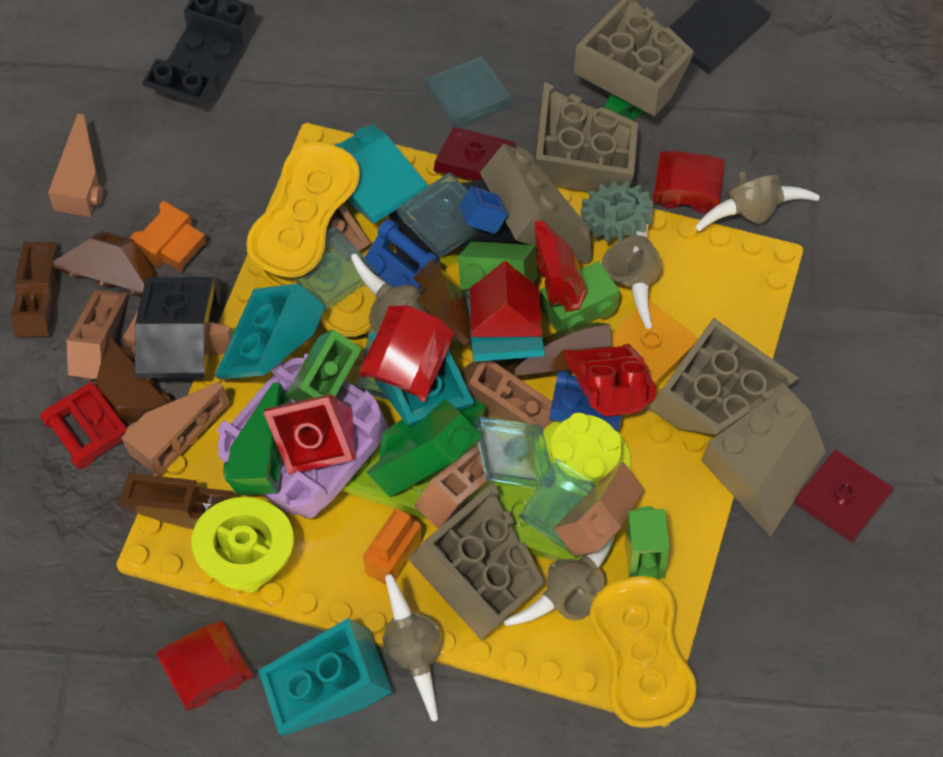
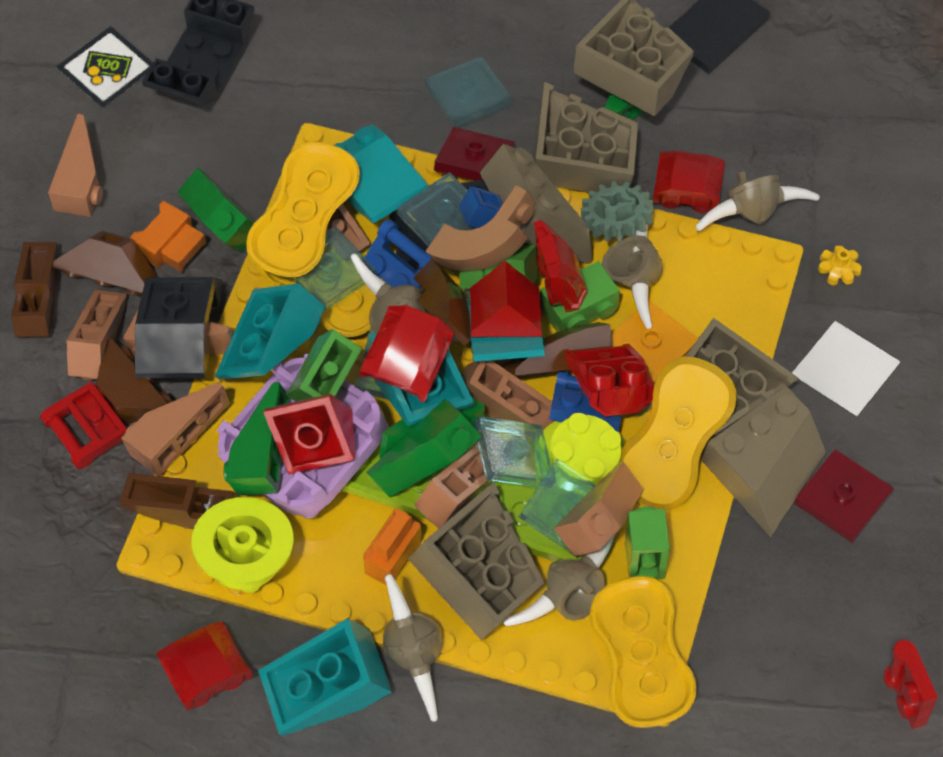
(106, 67): none -> sticker
(217, 210): none -> green slope
(488, 244): none -> medium nougat arch
(687, 408): none -> yellow plate
(839, 265): none -> yellow plant
(846, 368): none -> white sticker
(914, 688): none -> red plate

